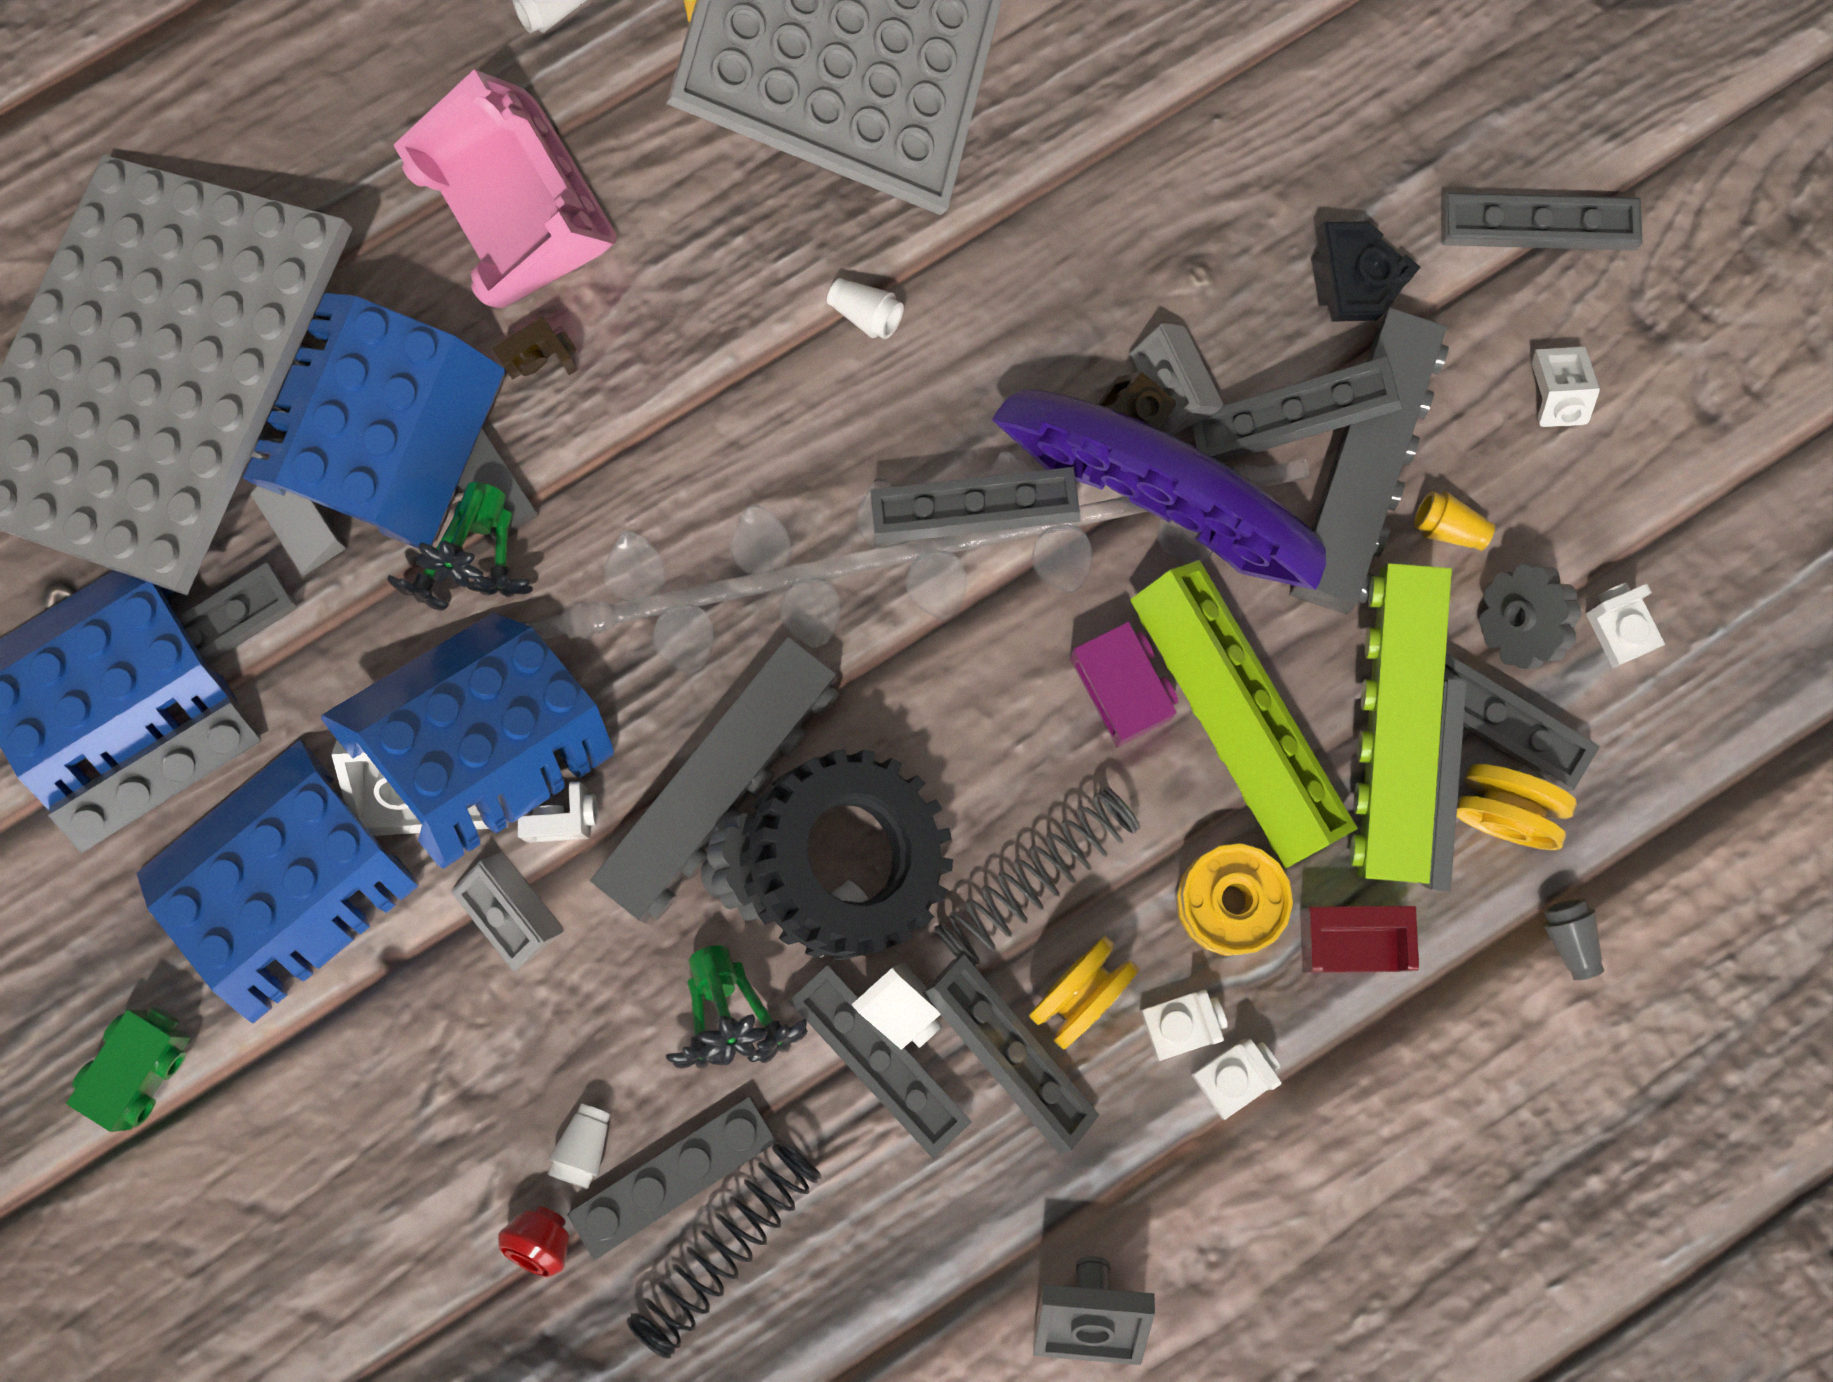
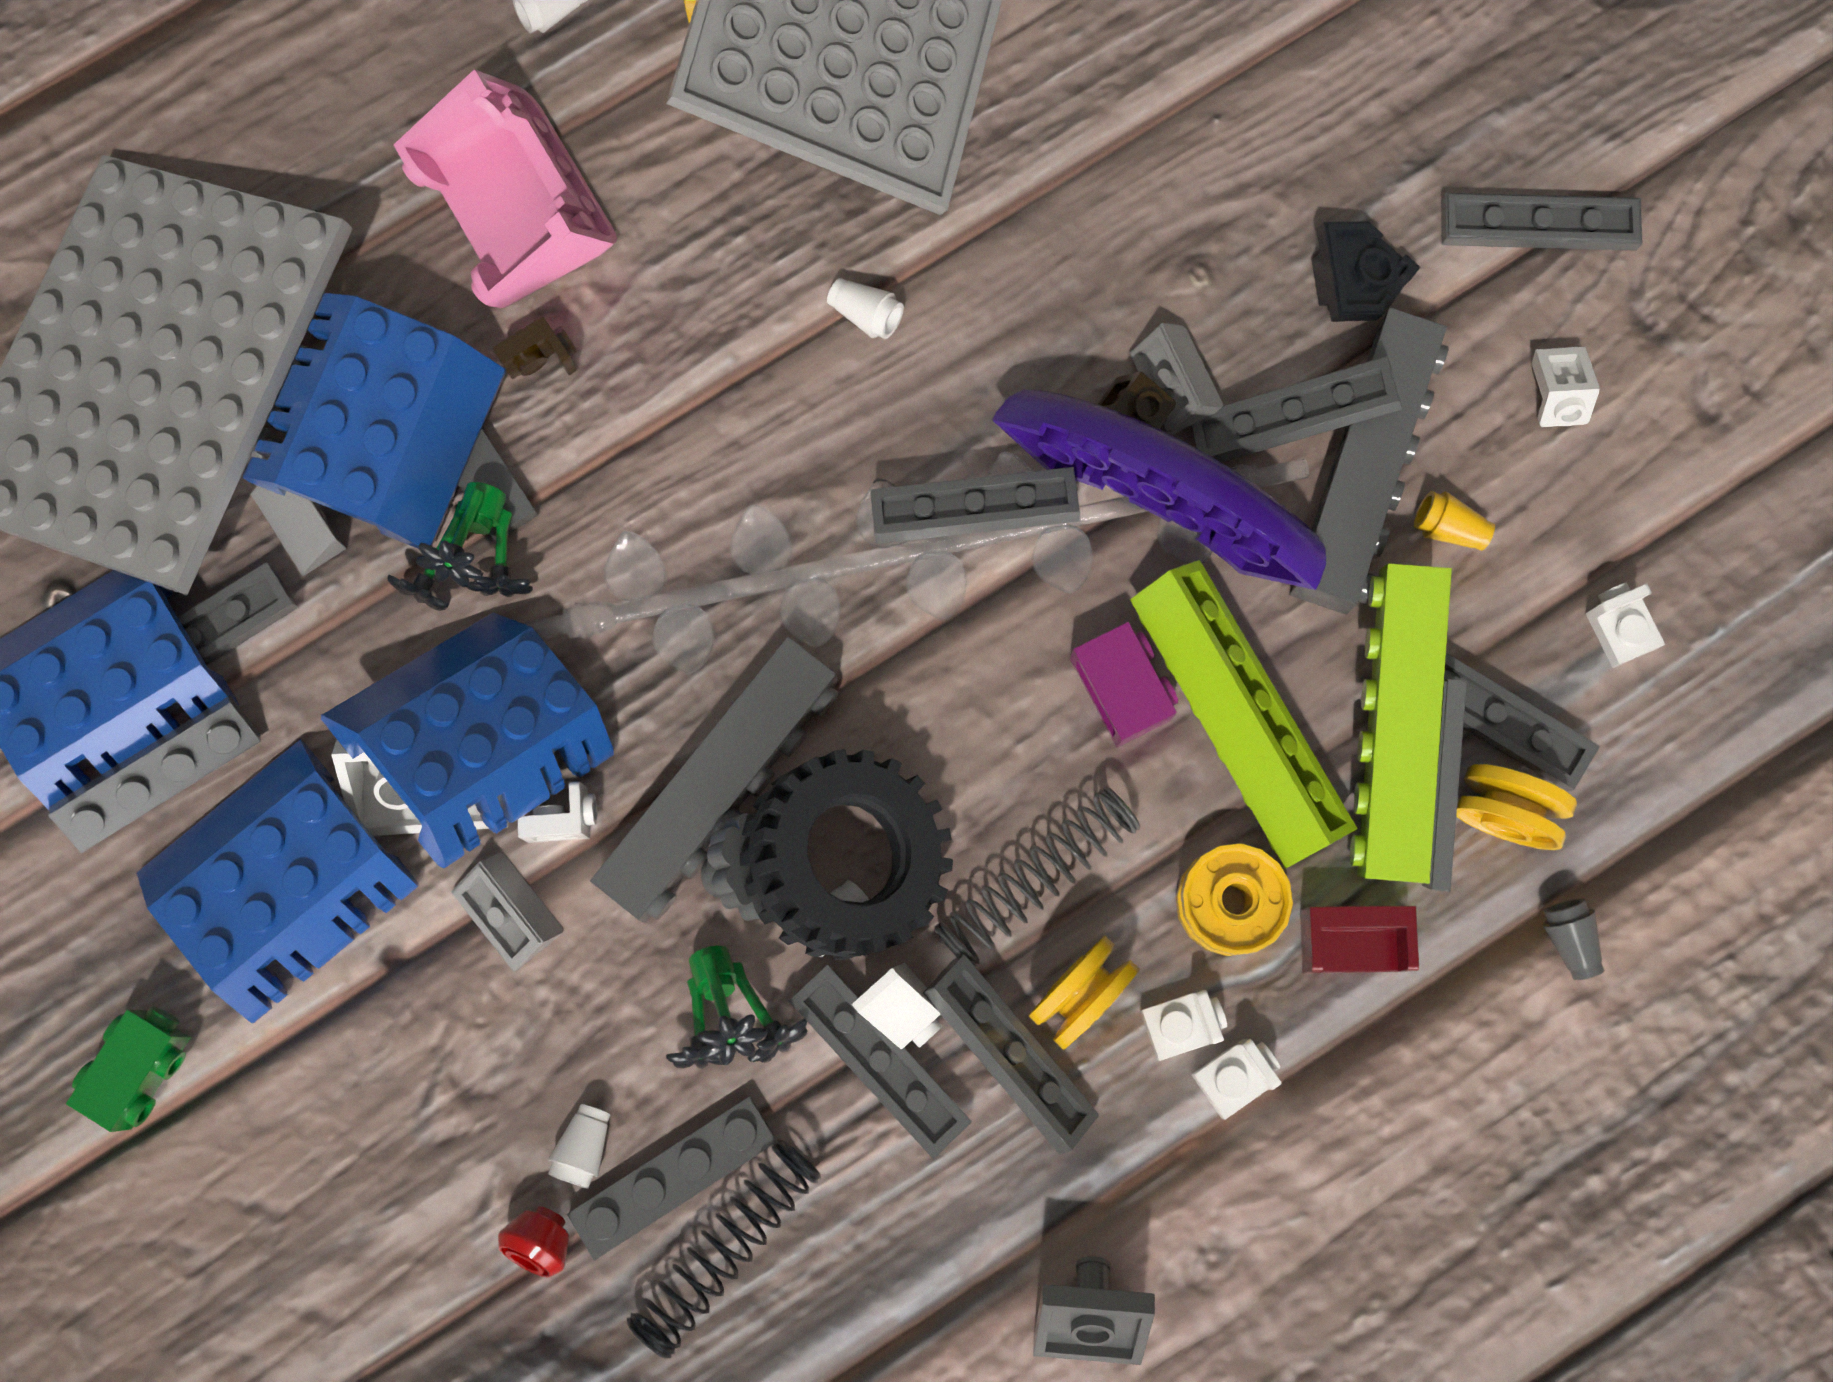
(1530, 616): dark grey plant -> none

